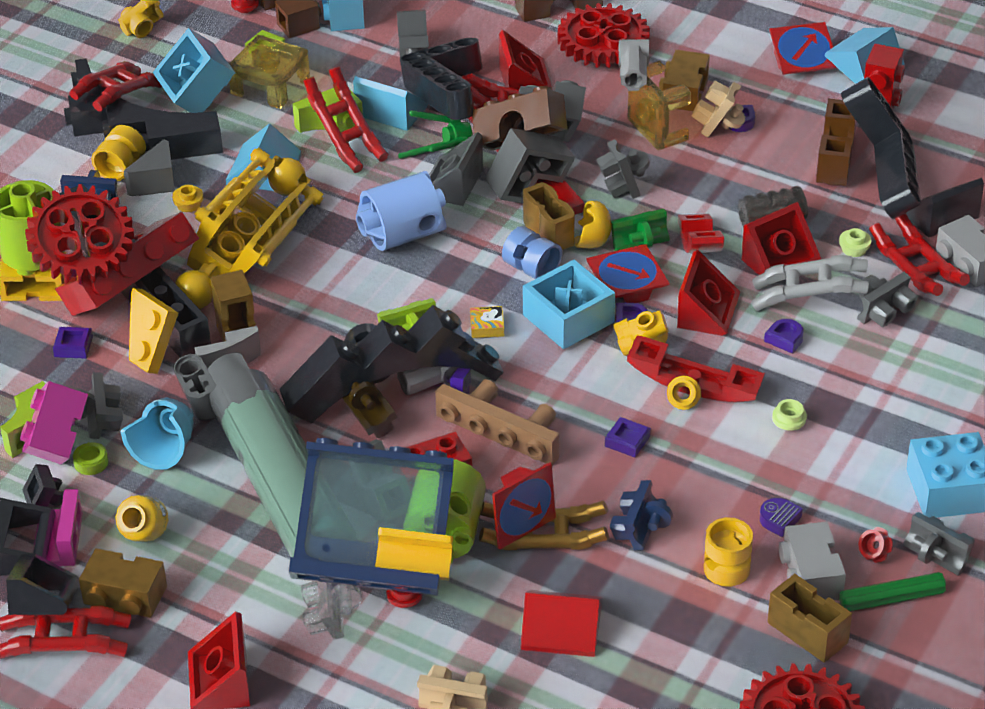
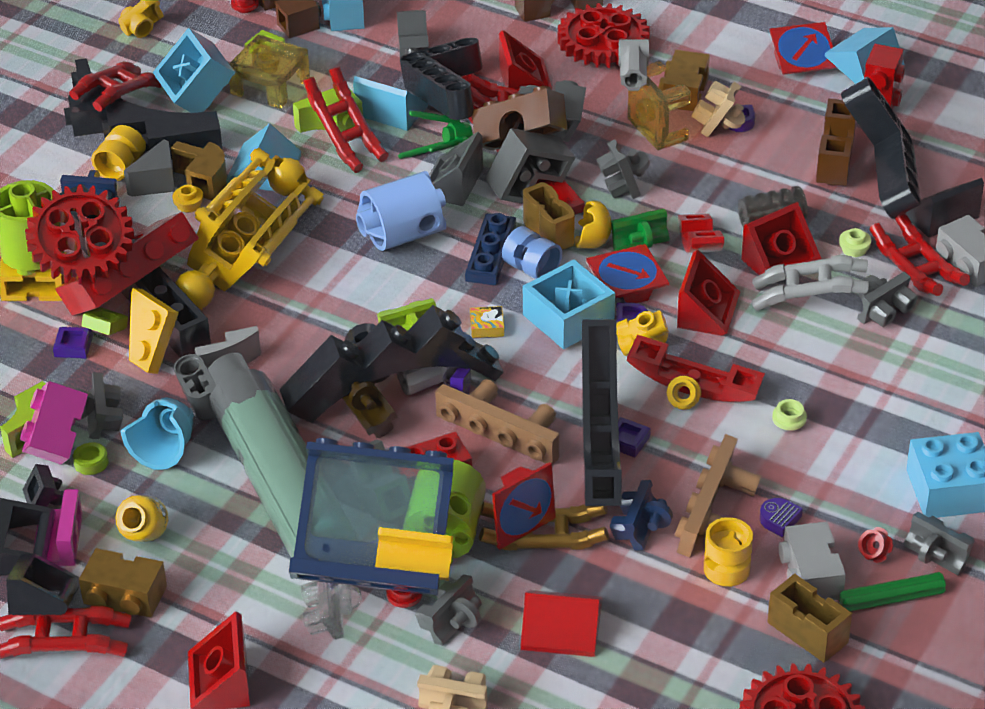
(104, 321): none -> lime tile
(202, 167): none -> pearl gold brick
(232, 302): pearl gold brick -> none
(455, 607): none -> dark grey hips
(486, 256): none -> dark blue tile
(600, 414): none -> black arch
(699, 505): none -> medium nougat plate
(785, 334): dark purple tile -> none

